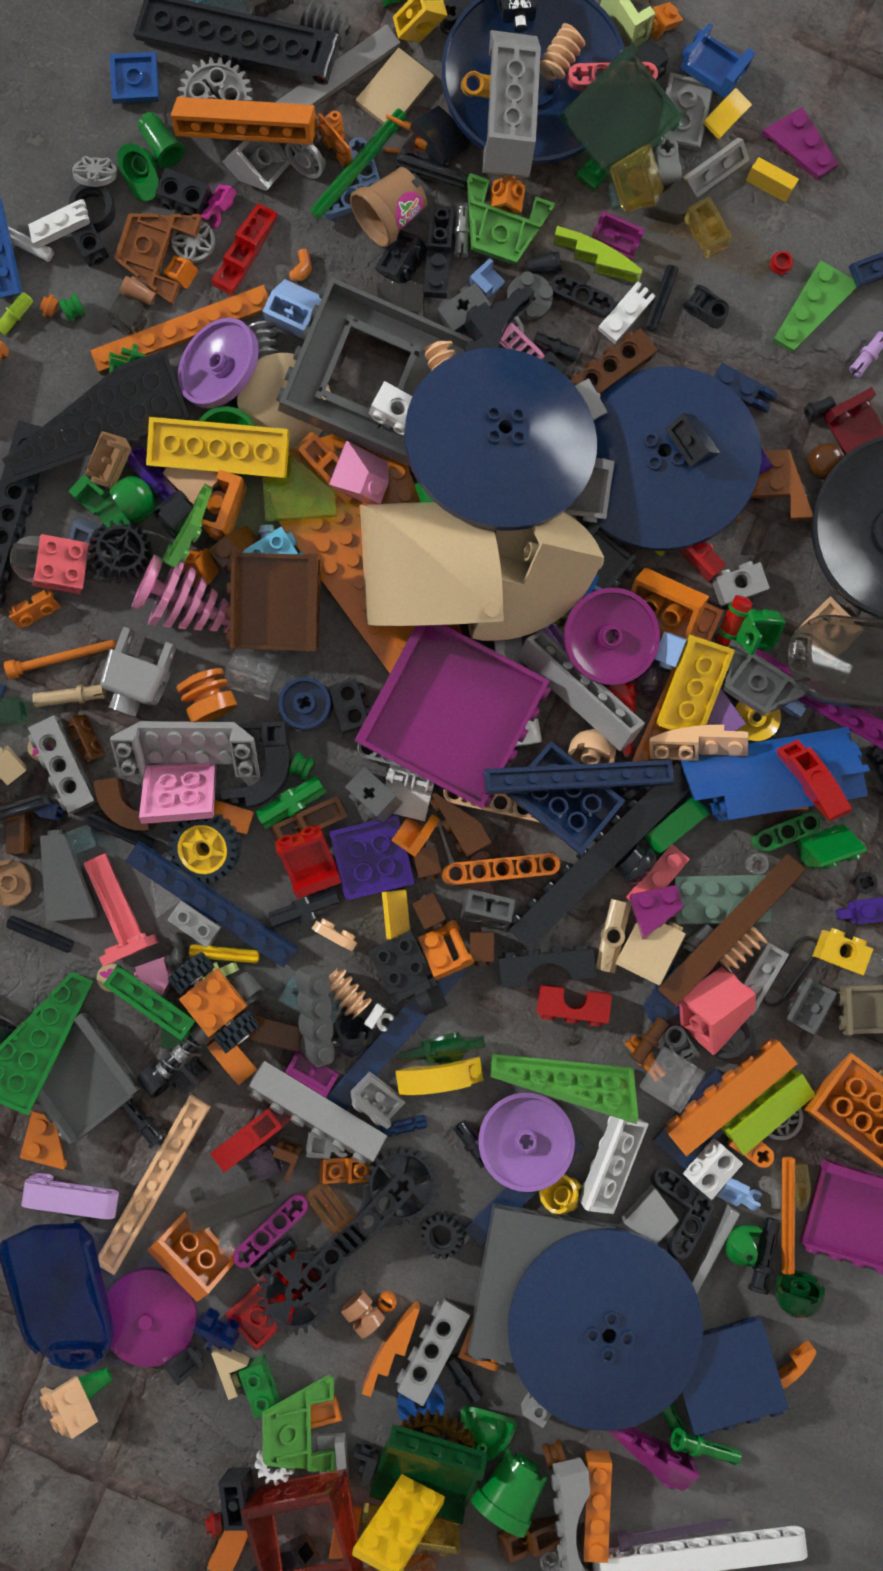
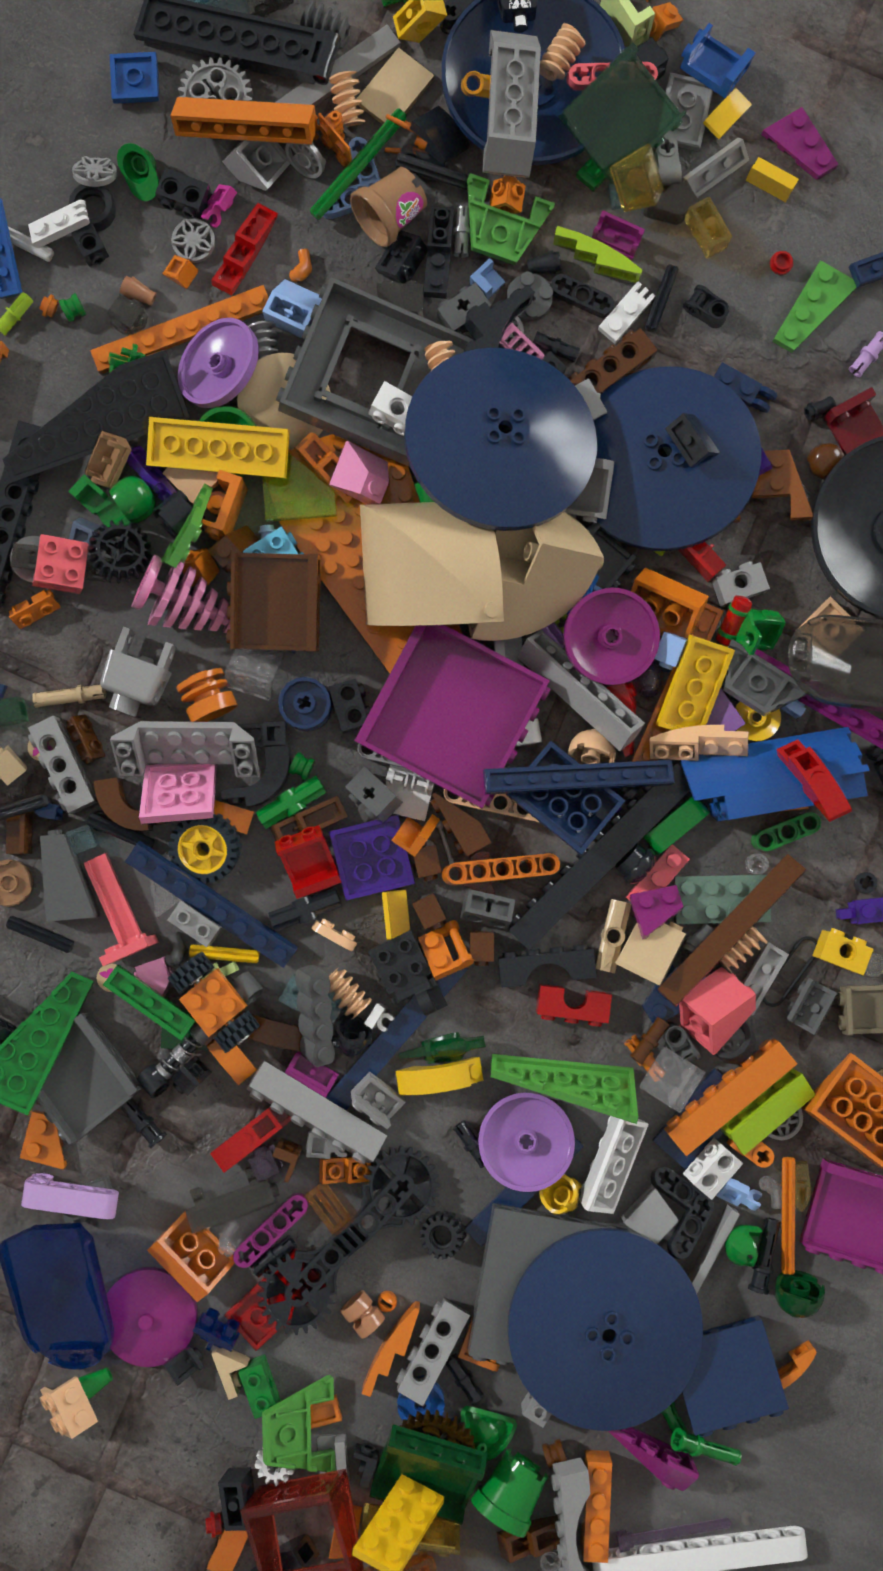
(16, 668): orange piece -> none
(145, 246): dark orange wing -> none
(152, 1184): light nougat tile -> none
(162, 142): green plant -> none
(345, 97): none -> light nougat piece
(405, 1125): dark blue axle -> none
(829, 846): green slope -> none

